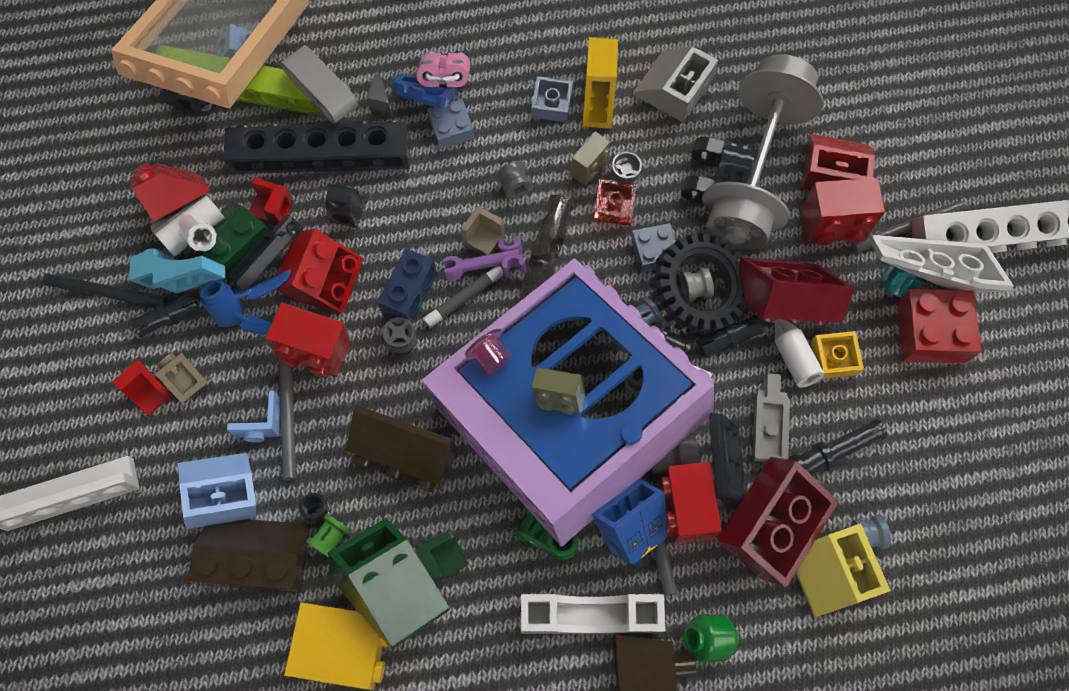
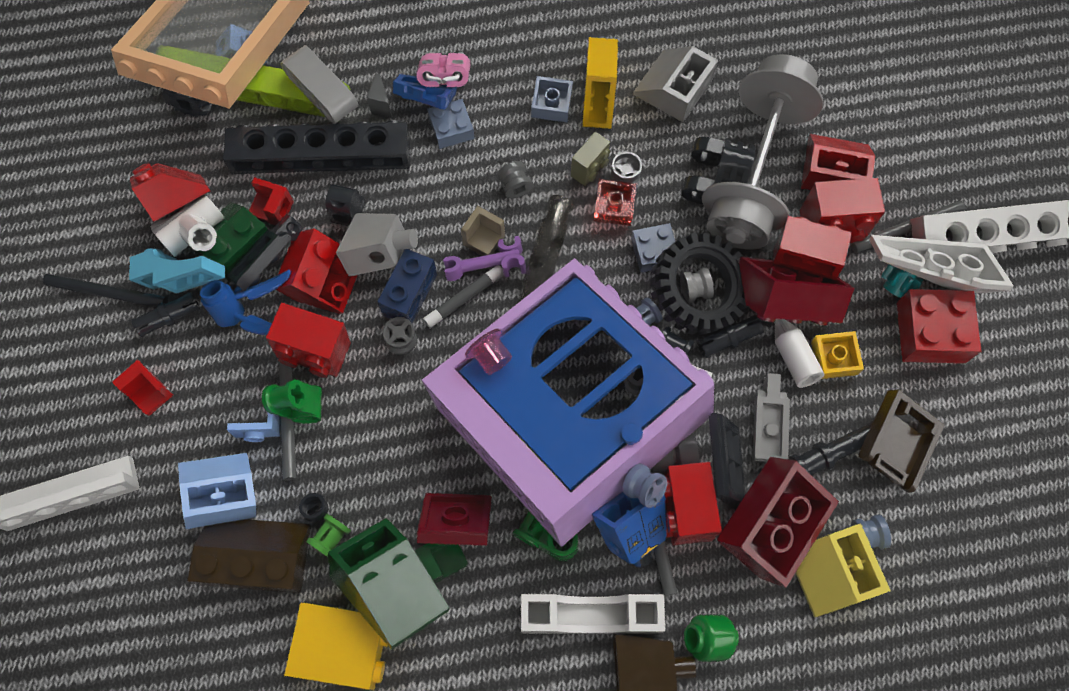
(180, 376): dark tan bracket -> none
(294, 401): none -> green piece
(374, 243): none -> light grey torso
(400, 449): dark brown slope -> none
(455, 519): none -> dark red tile
(558, 391): olive piece -> none
(645, 485): none -> sand blue wheel
(812, 247): none -> slope
(895, 446): none -> container

